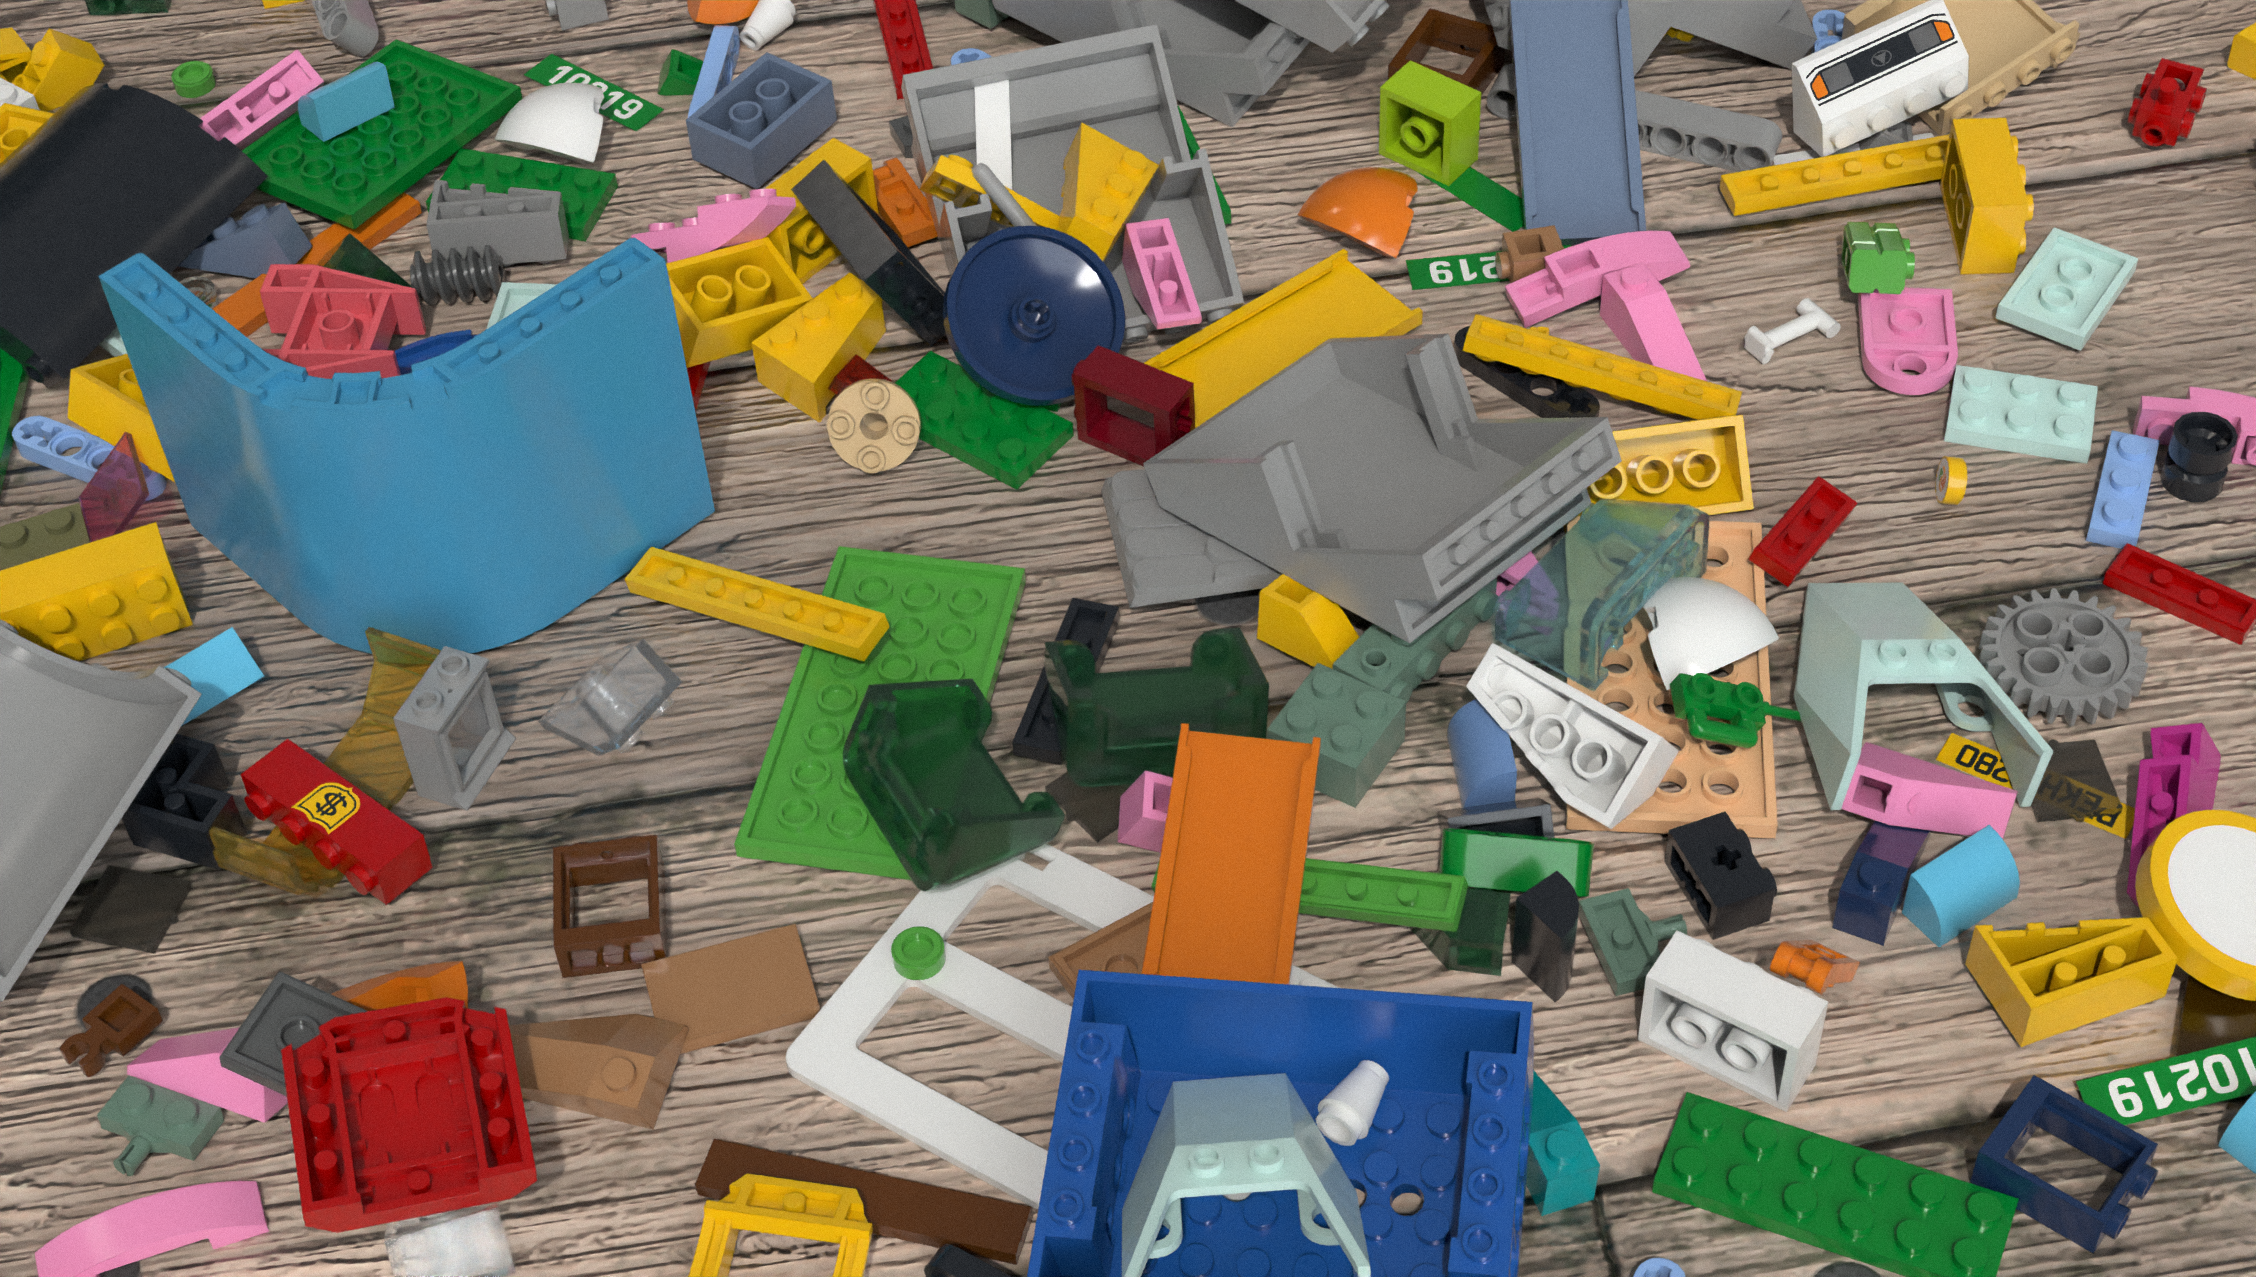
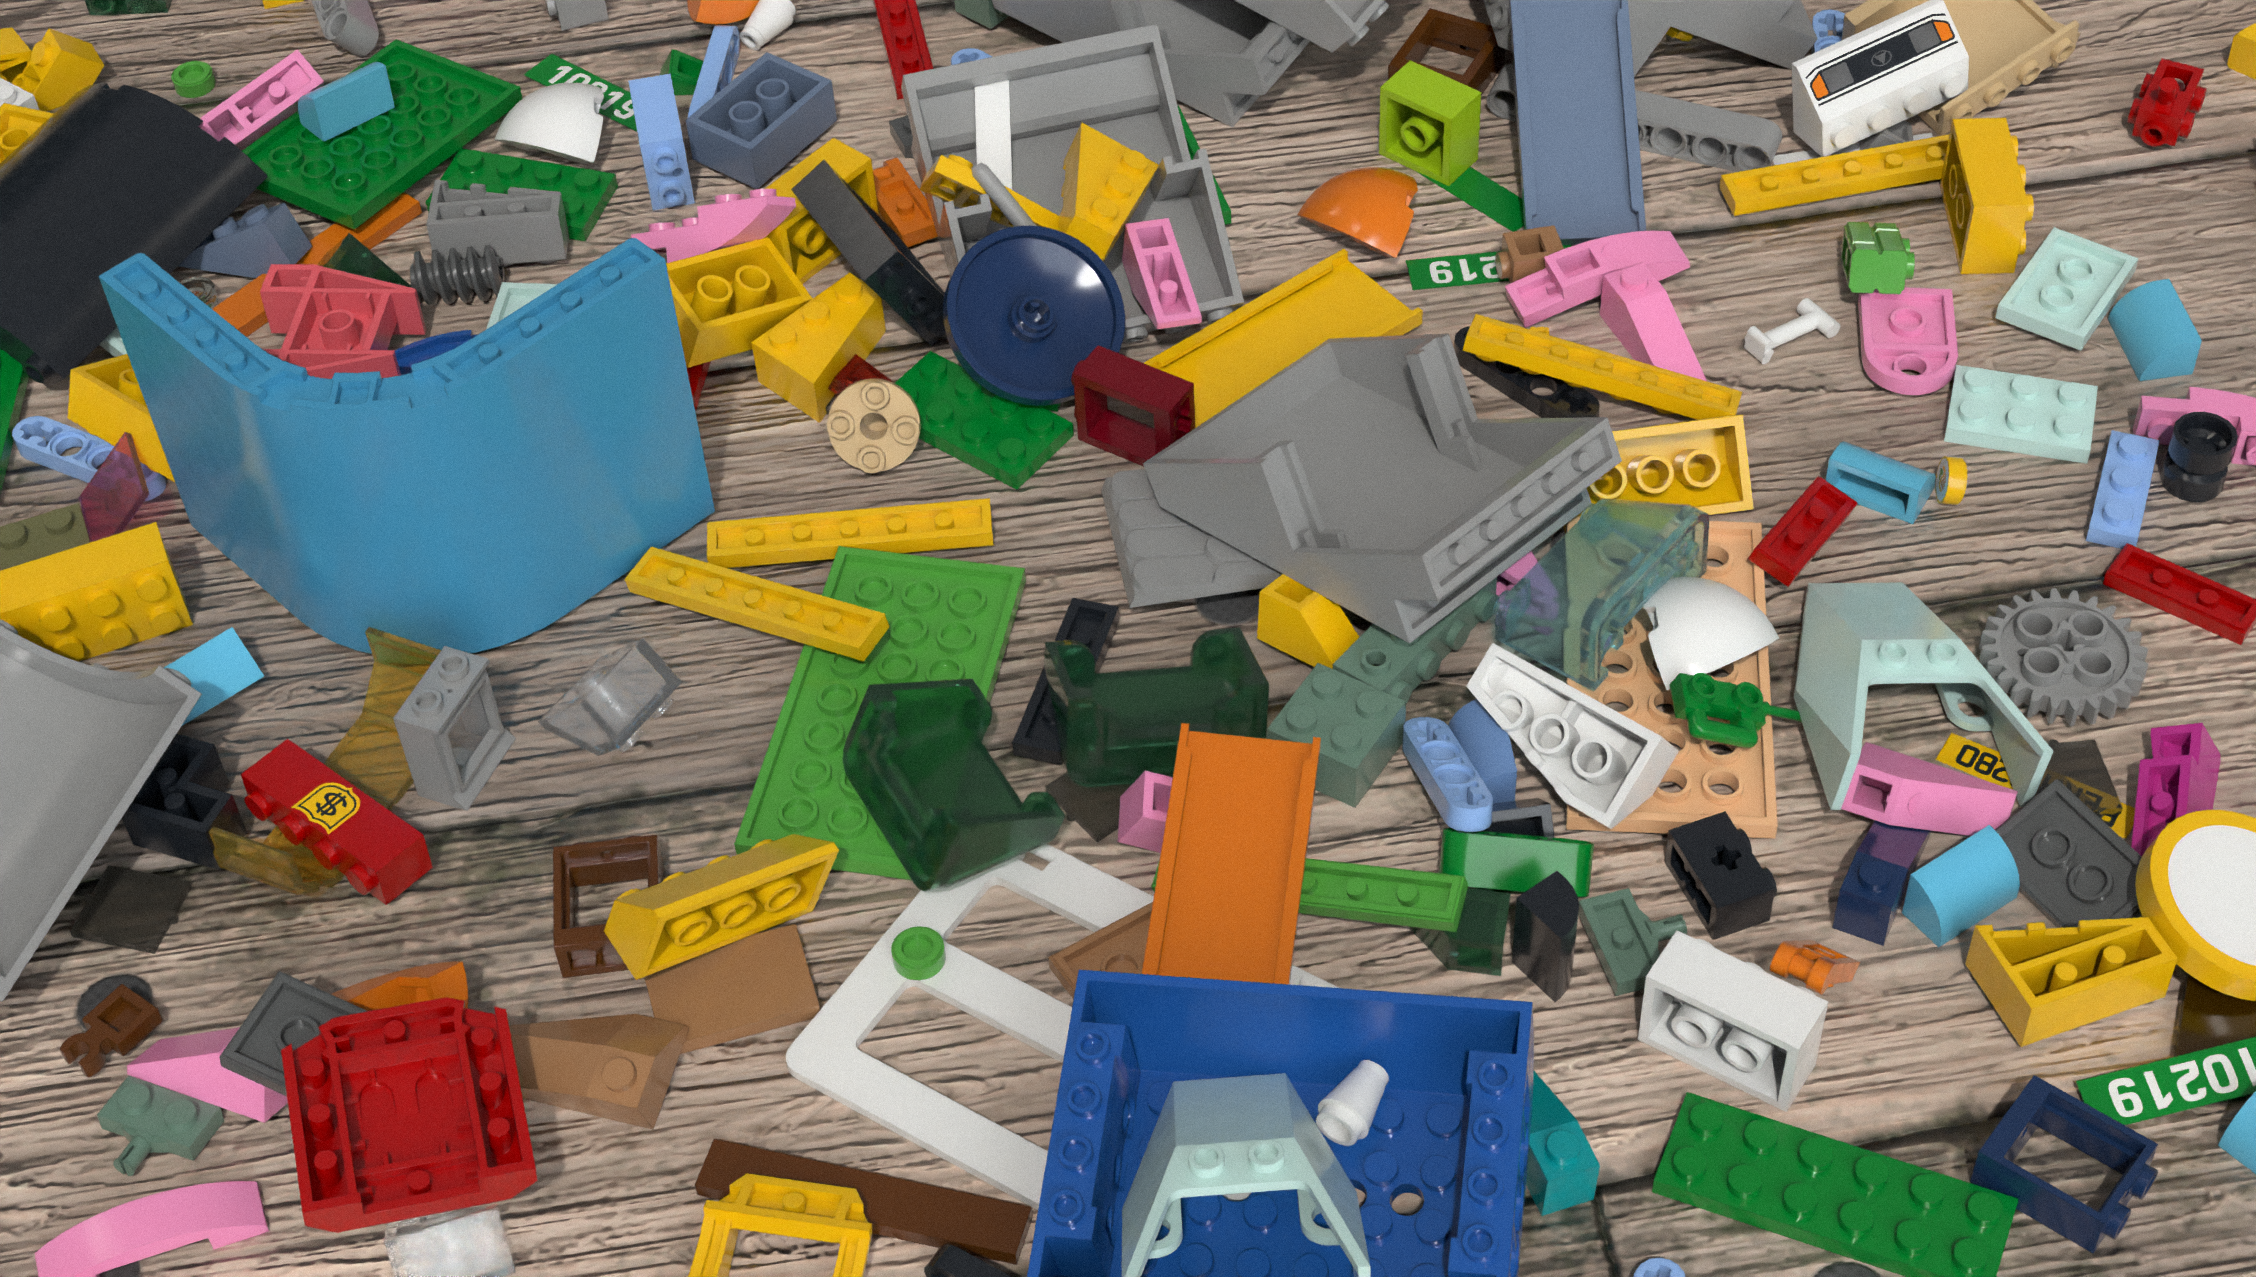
(661, 142): none -> light blue window
(719, 902): none -> yellow slope
(820, 534): none -> yellow plate
(1447, 774): none -> light blue beam
(1880, 481): none -> medium azure brick
(2071, 860): none -> dark grey tile
(2155, 331): none -> medium azure brick

